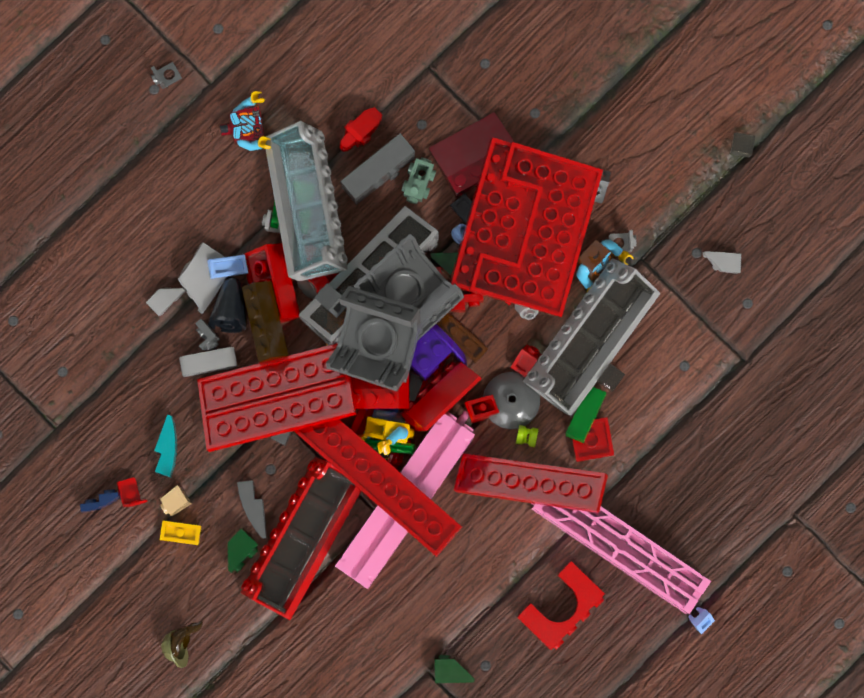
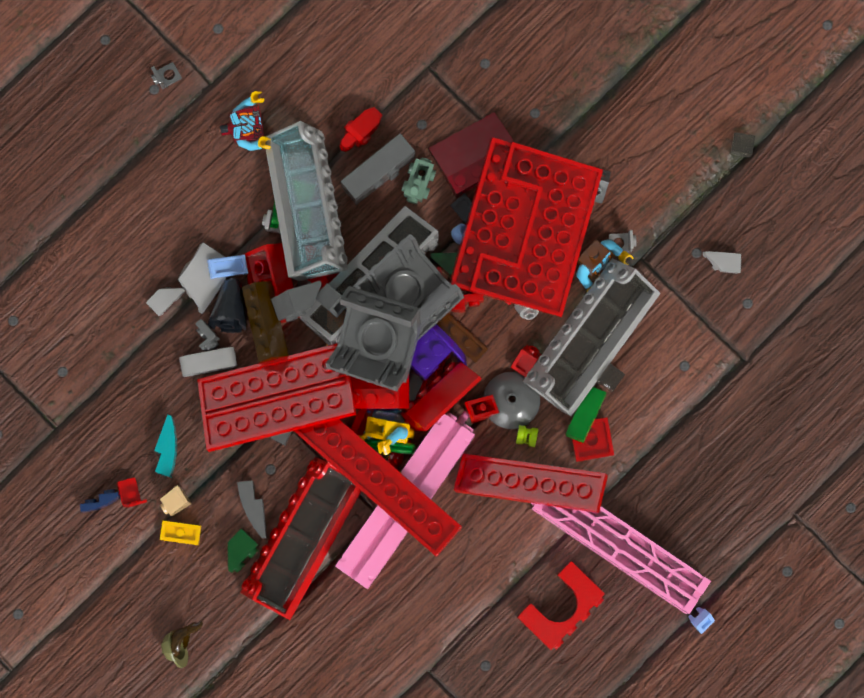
(295, 301): none -> dark grey slope
(450, 671): dark green slope -> none

